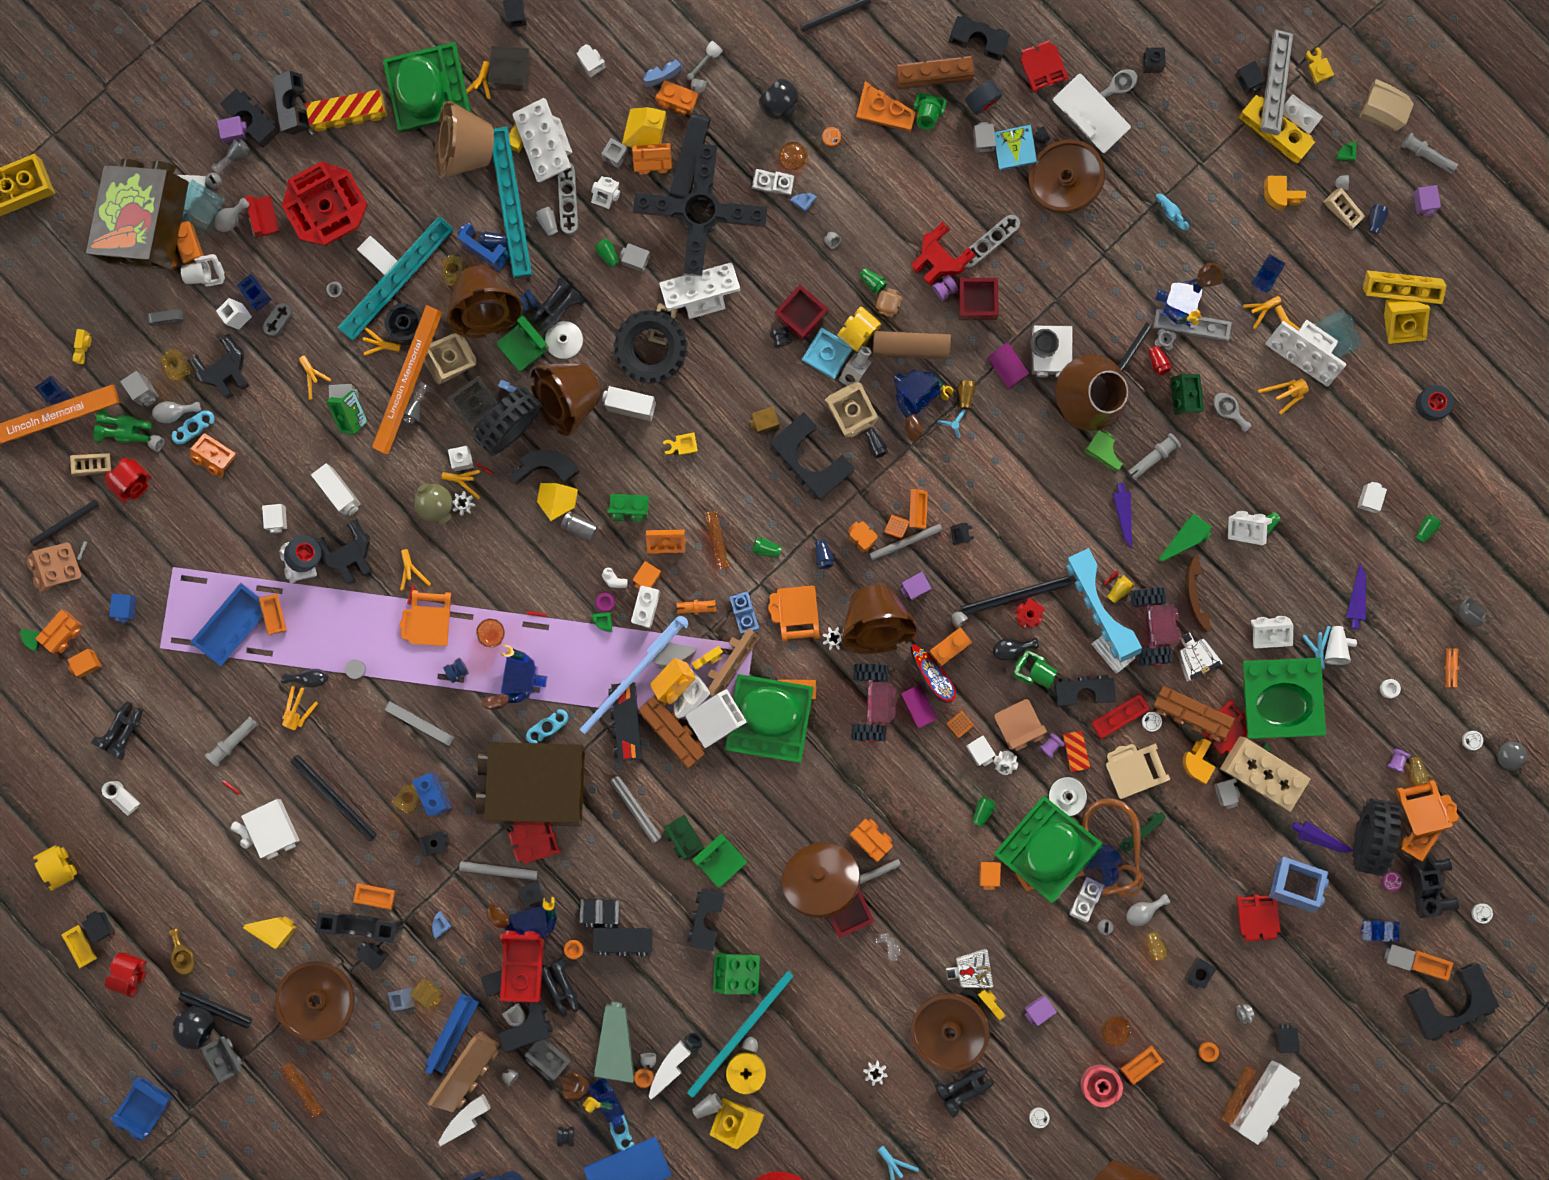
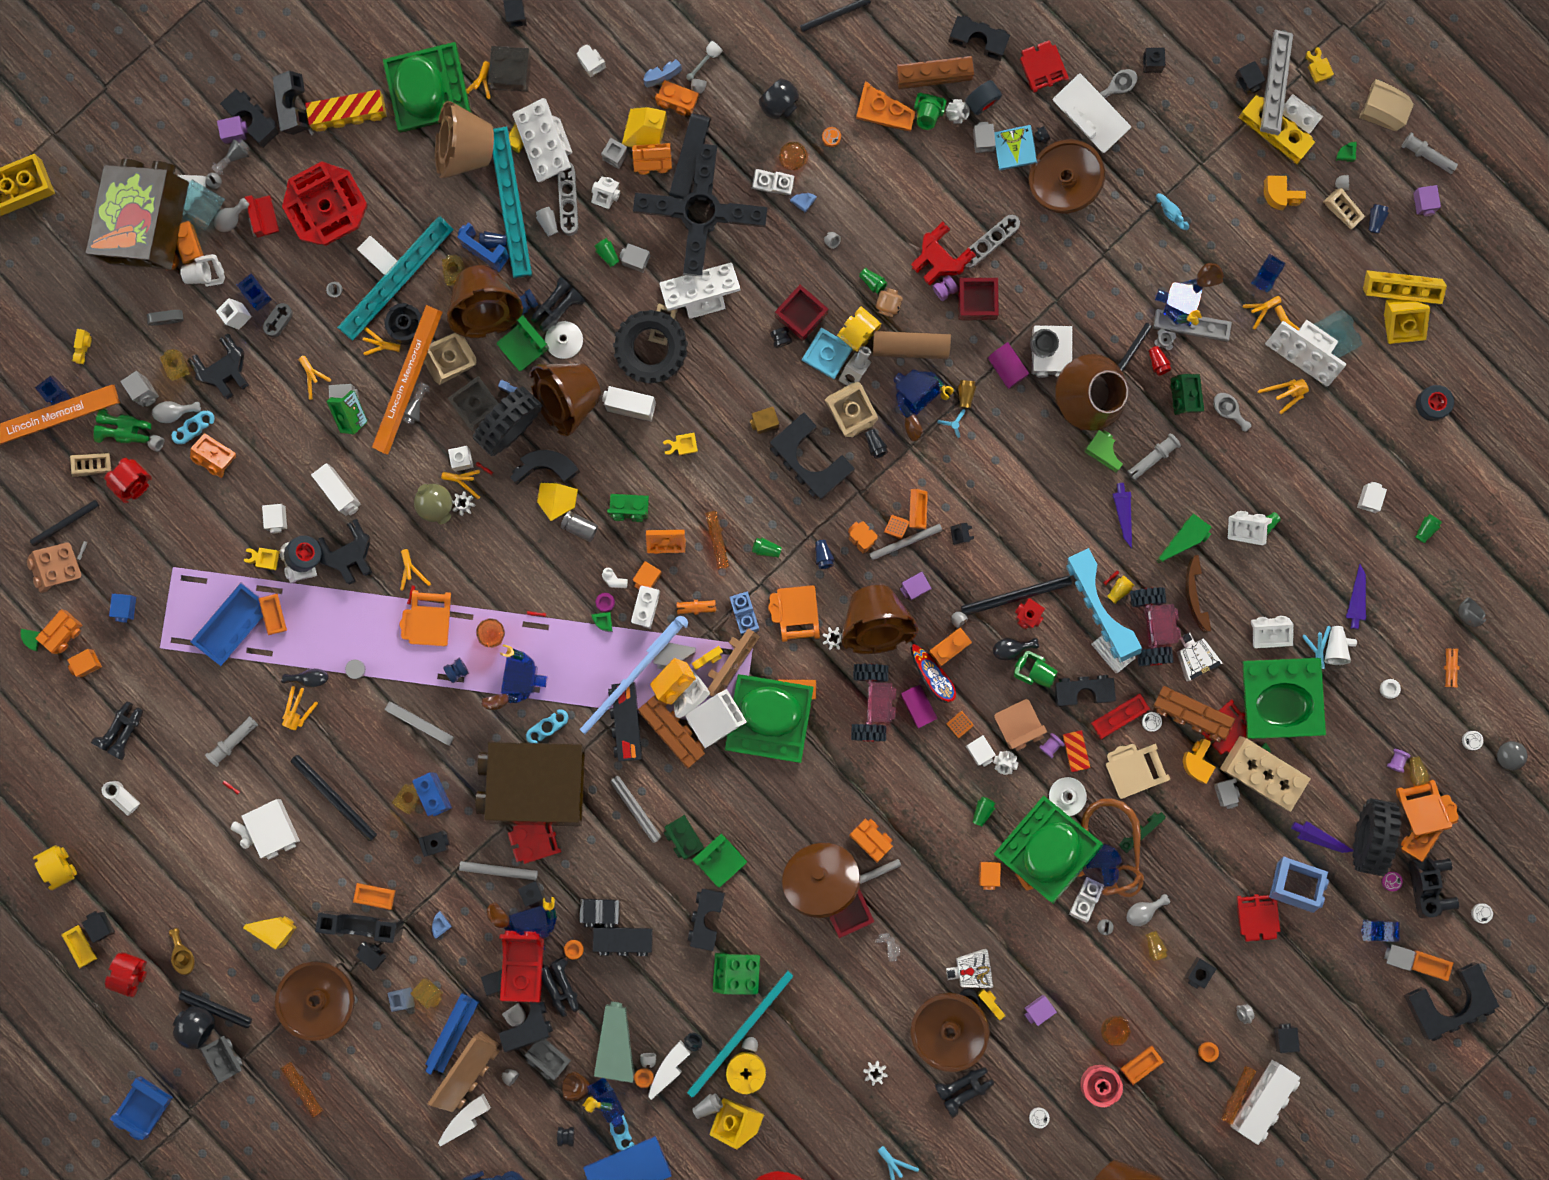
(264, 558): none -> yellow plate
(957, 111): none -> white gear

